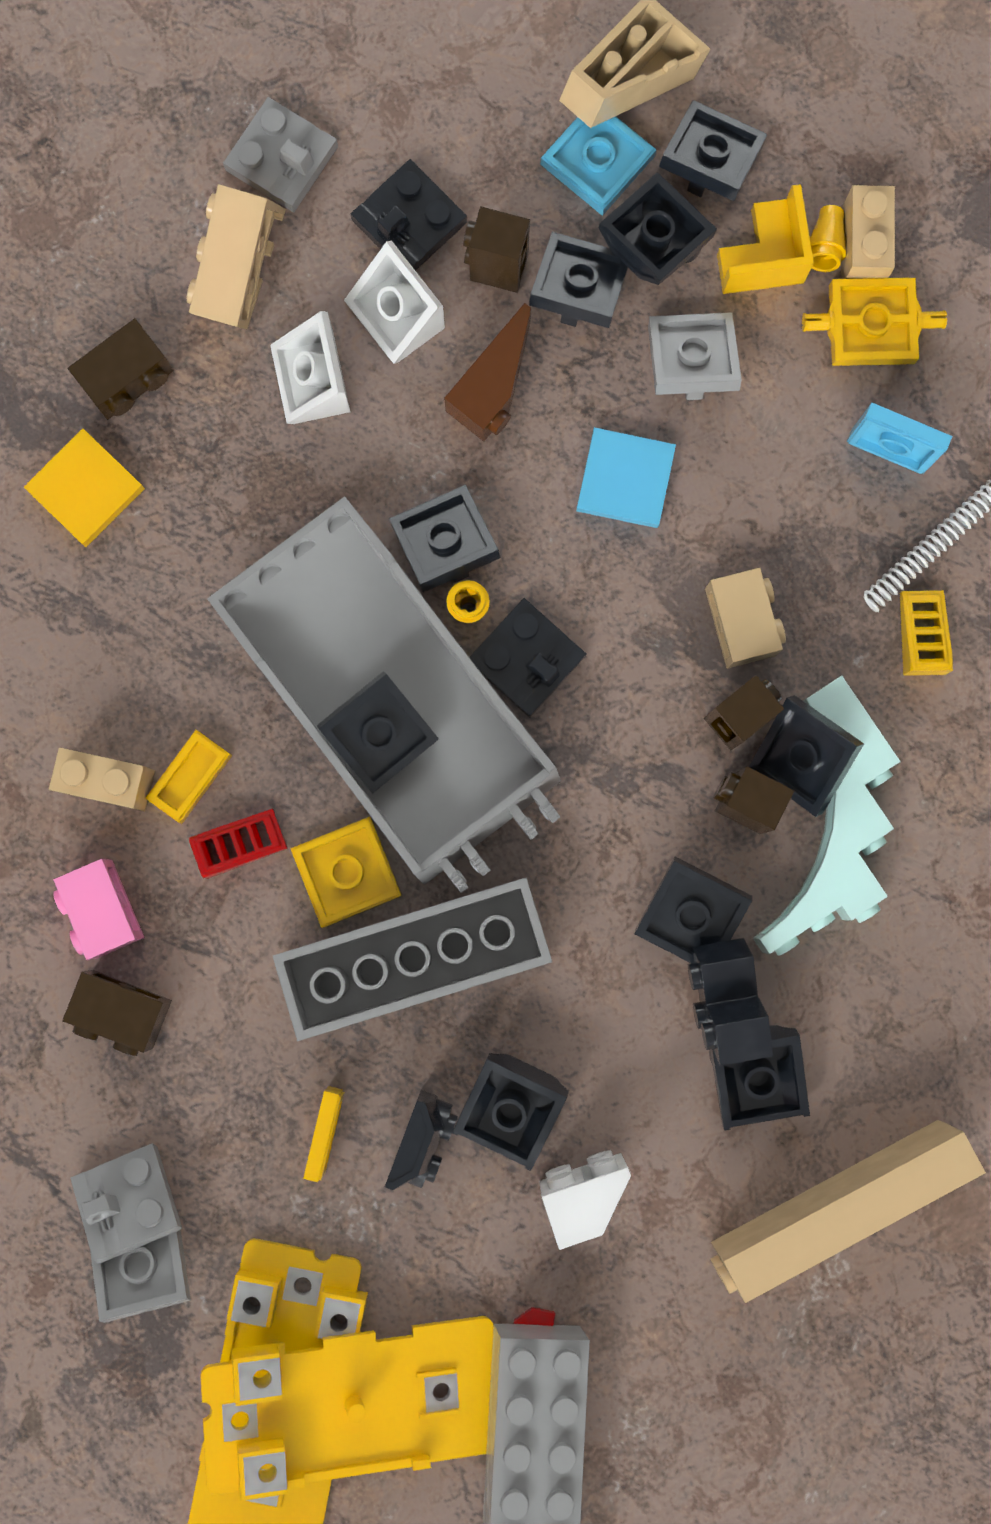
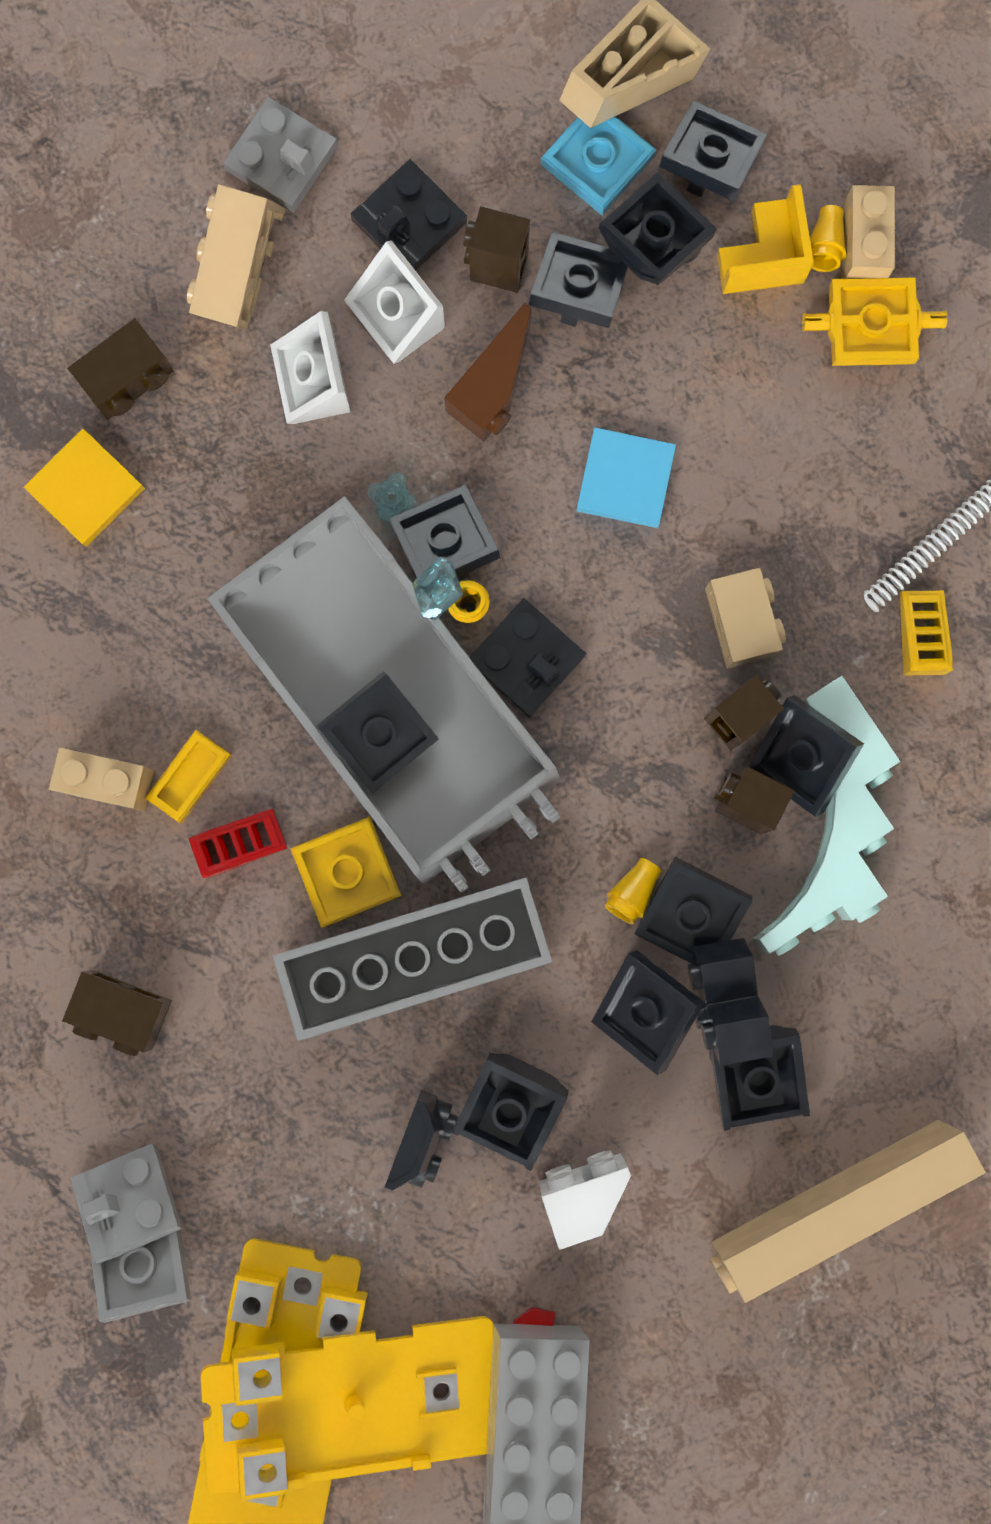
(97, 909): bright pink brick -> none
(324, 1134): yellow tile -> none
(386, 507): none -> clear light blue plate
(437, 588): none -> clear light blue plate
(632, 893): none -> yellow cone
(647, 1012): none -> black hinge
(694, 354): light grey hinge -> none
(898, 438): medium azure tile -> none

